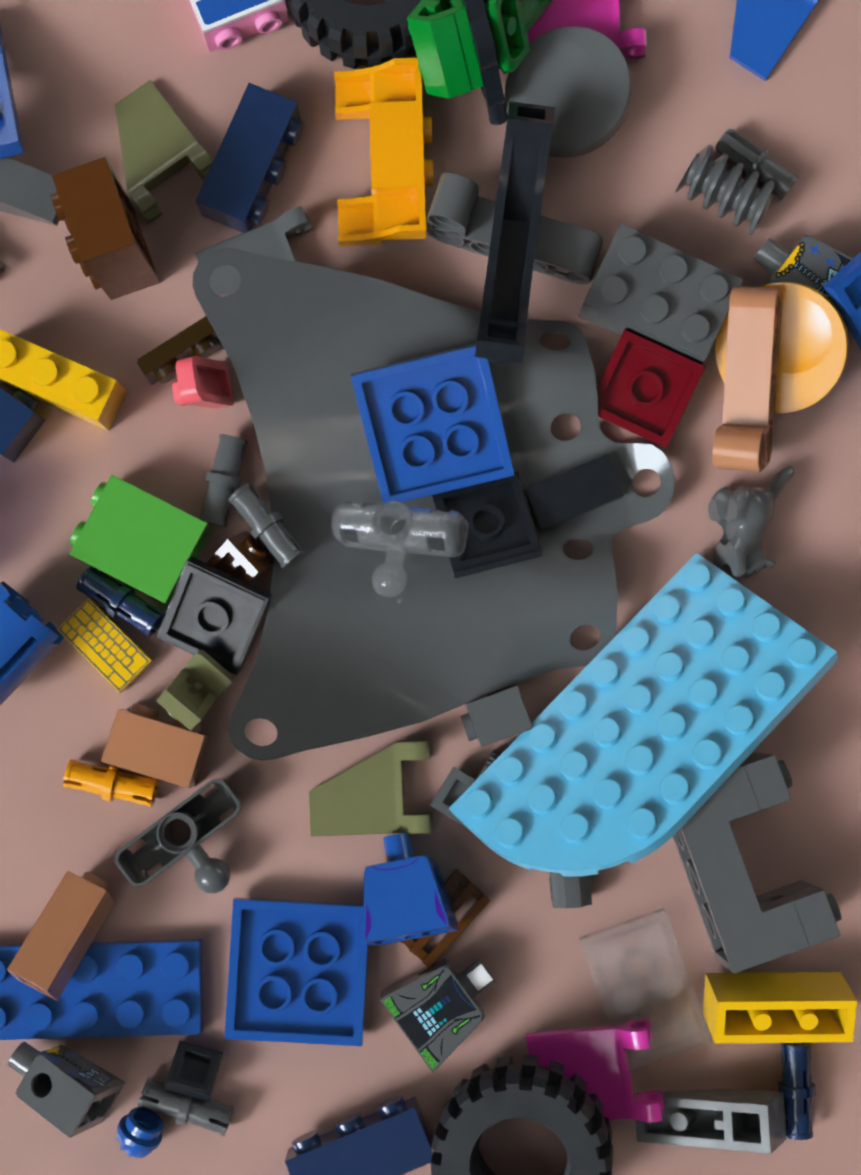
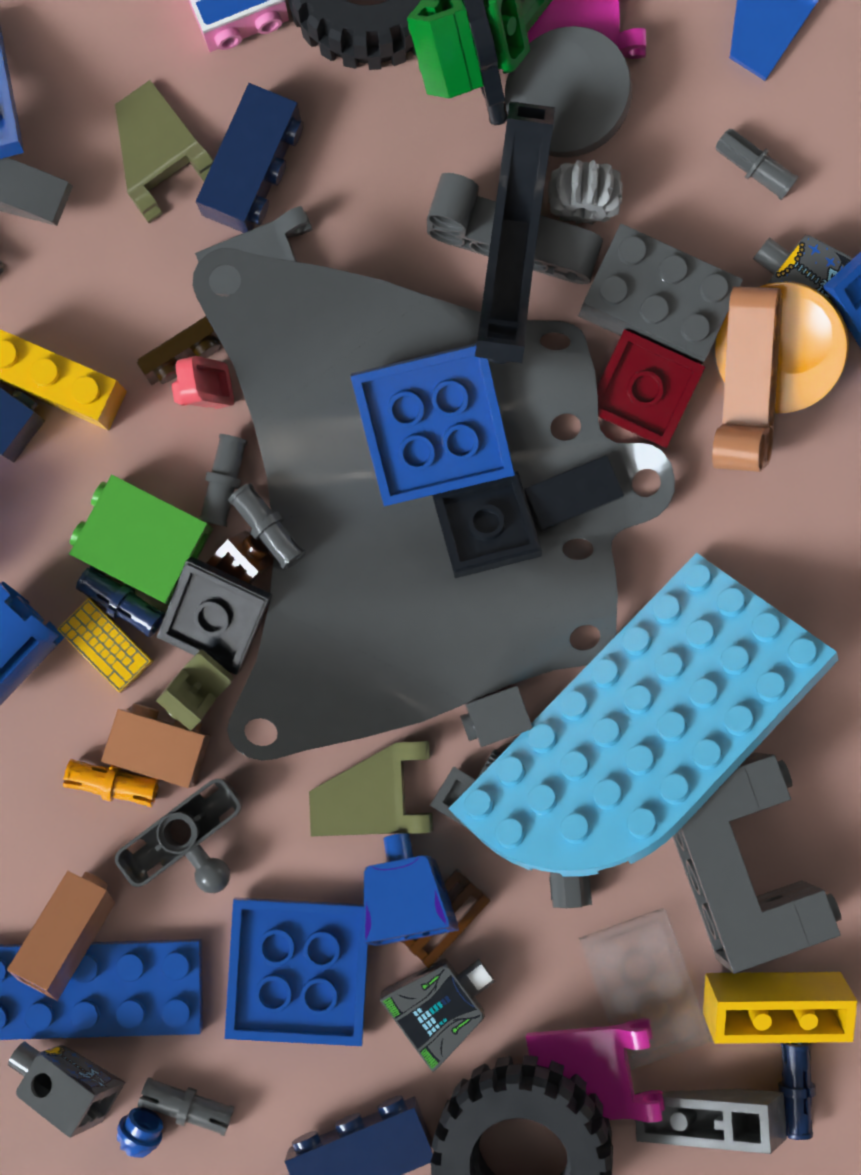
(103, 229): reddish brown brick -> none
(194, 1070): black tile -> none
(374, 528): clear piece -> none
(393, 103): light orange bracket -> none
(585, 192): none -> light grey gear
(727, 188): dark grey piece -> none
(744, 519): dark grey animal -> none

